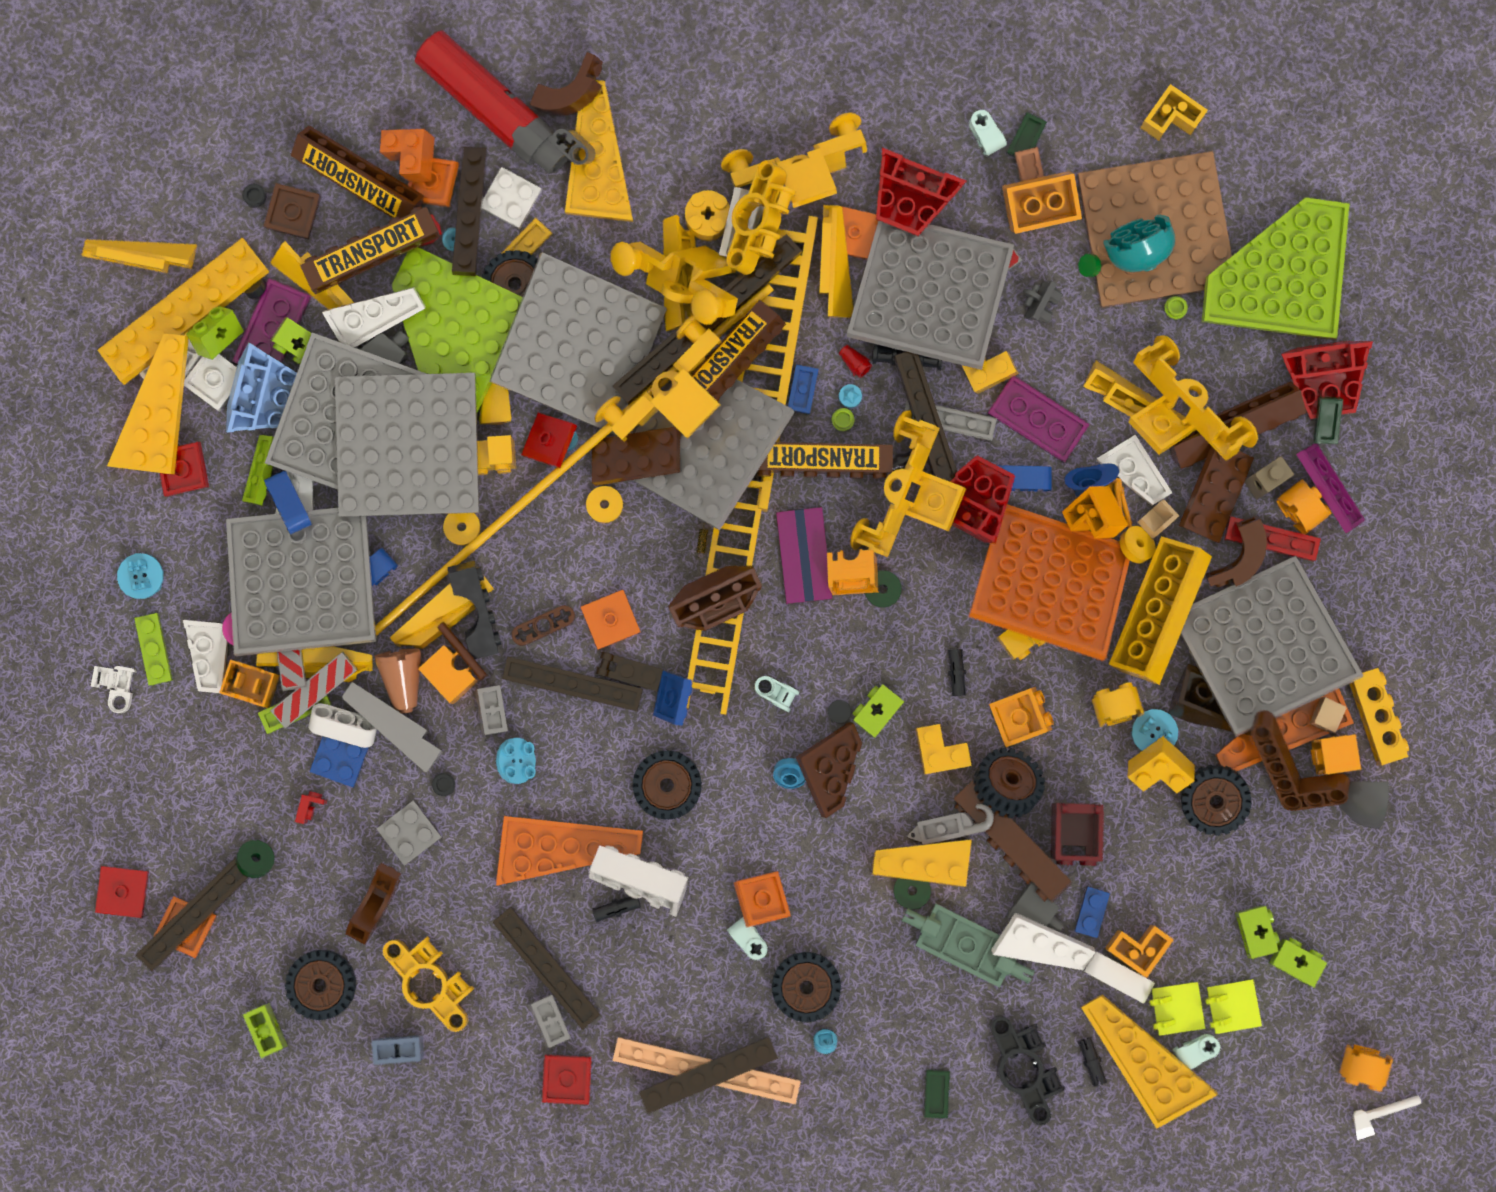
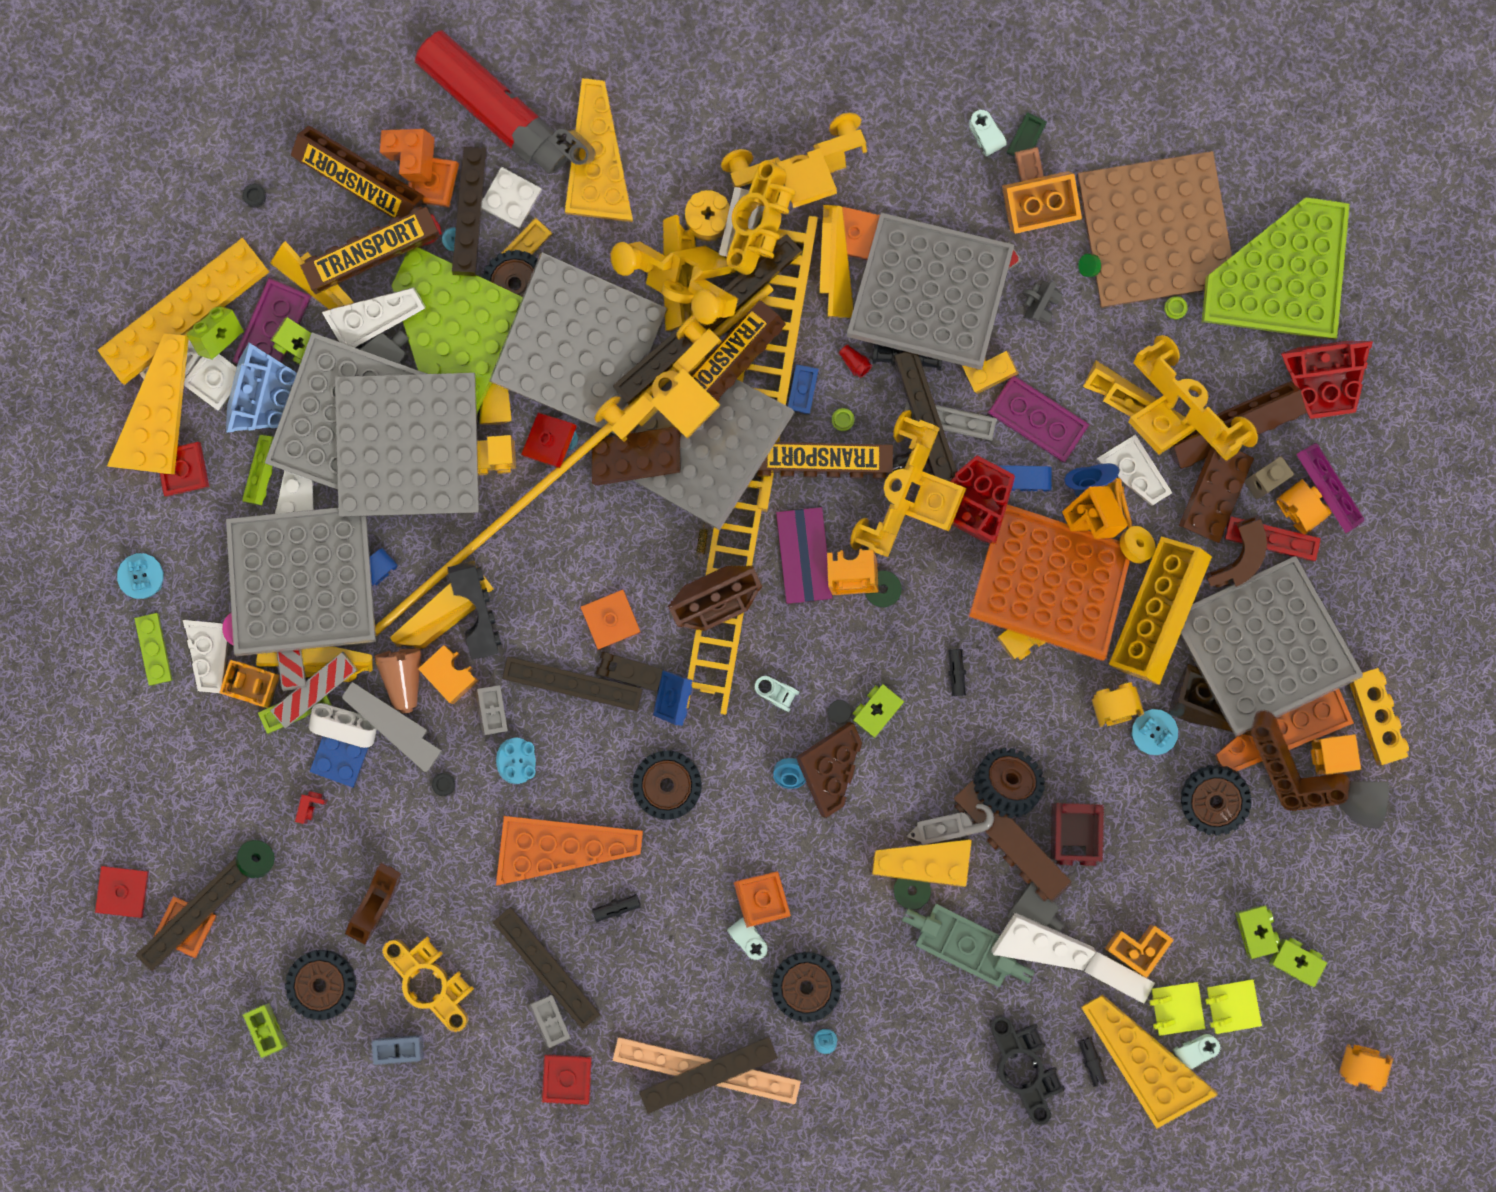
(119, 680): white piece -> none
(142, 254): yellow wedge -> none
(257, 289): black tile -> none
(287, 502): blue beam -> none
(292, 211): reddish brown plate -> none
(409, 833): light grey plate -> none
(462, 651): reddish brown piece -> none
(464, 537): yellow piece -> none
(524, 626): reddish brown beam -> none
(573, 96): reddish brown arch -> none
(597, 496): yellow piece -> none
(639, 878): white wedge -> none
(850, 396): medium azure tile -> none
(912, 193): red wedge -> none
(936, 756): yellow brick -> none
(936, 1094): dark green tile -> none
(1021, 716): light orange plate -> none
(1092, 912): blue plate -> none
(1141, 244): teal cylinder -> none
(1158, 519): tan panel -> none
(1162, 762): yellow brick -> none
(1173, 108): yellow brick -> none
(1328, 420): dark green tile -> none
(1328, 715): tan panel -> none
(1362, 1119): white piece -> none

